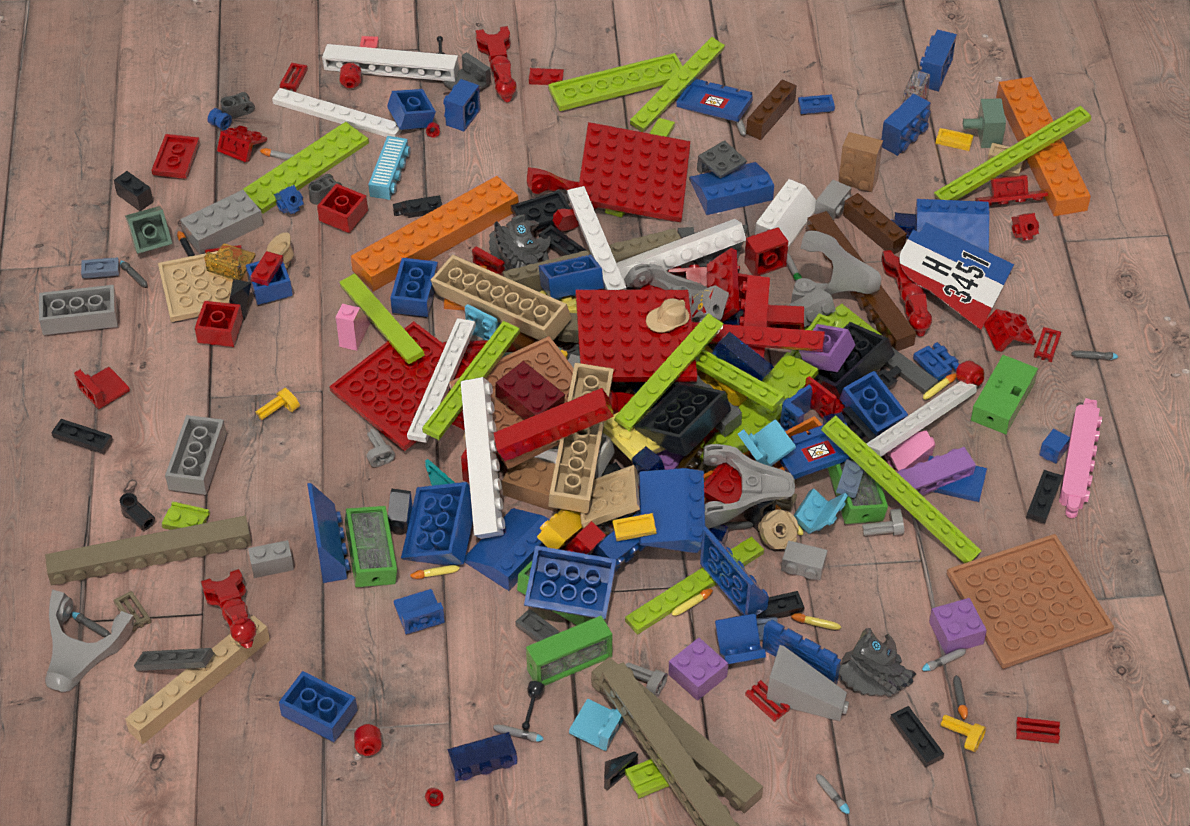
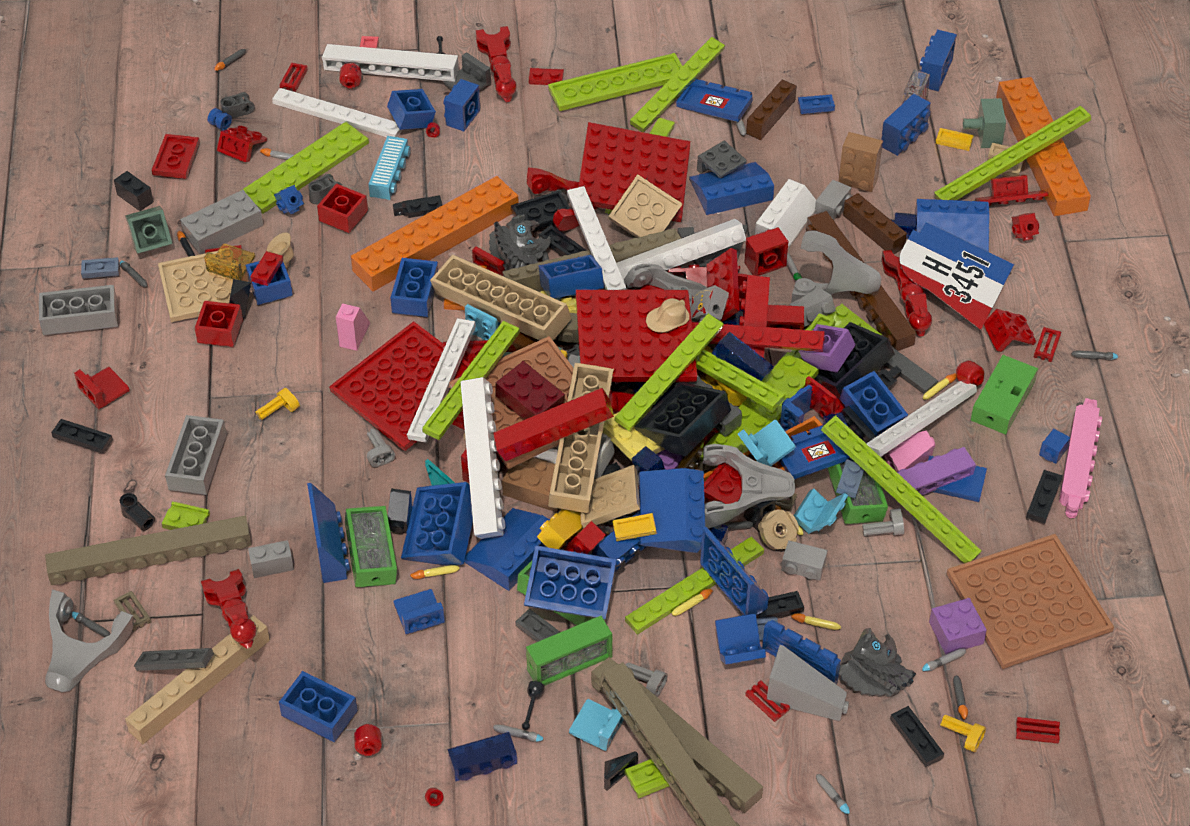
(221, 65): none -> dark grey piece
(382, 318): lime tile -> none
(644, 209): none -> tan plate
(698, 669): medium lavender brick -> none
(932, 362): blue plate -> none

